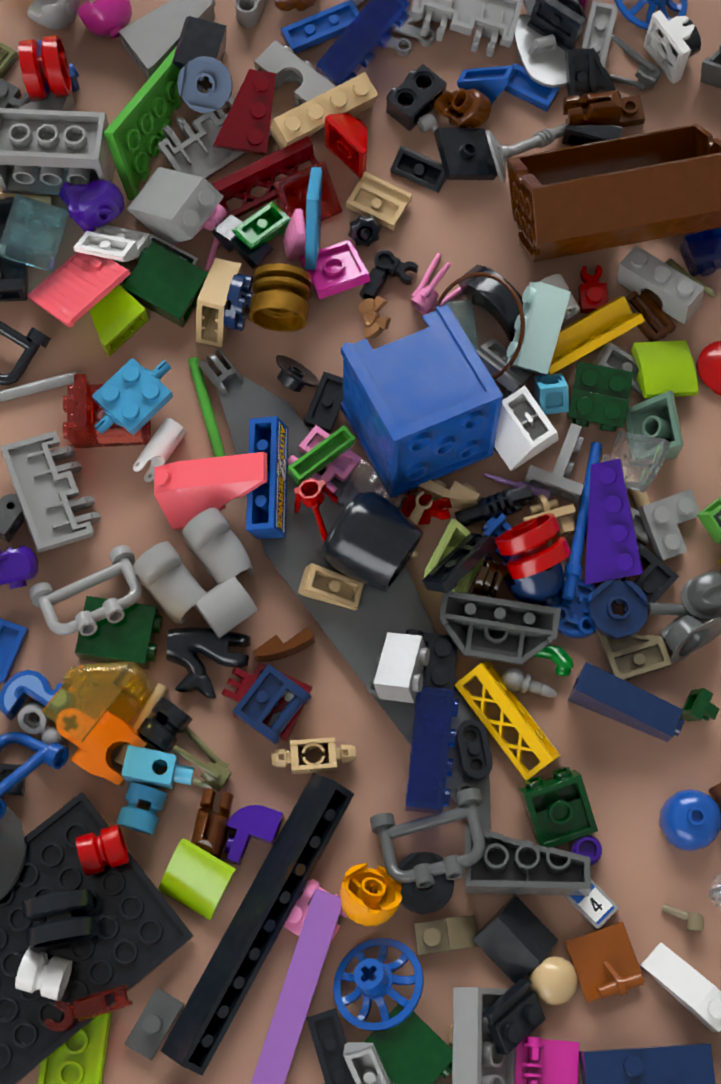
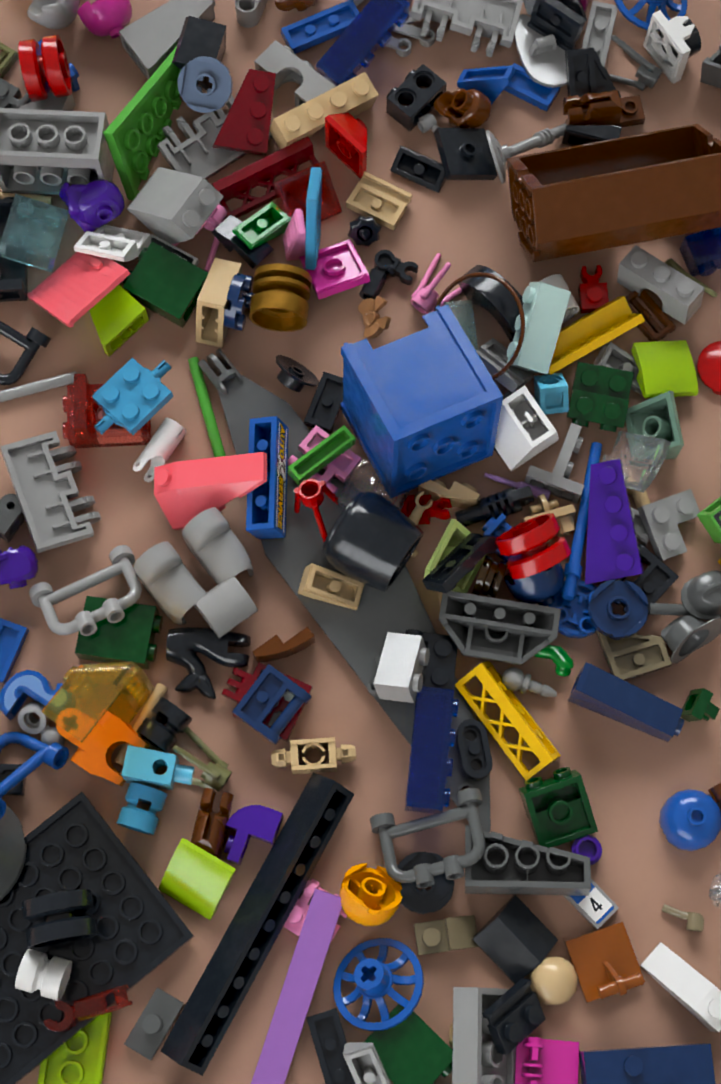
(102, 850): red wheel -> none

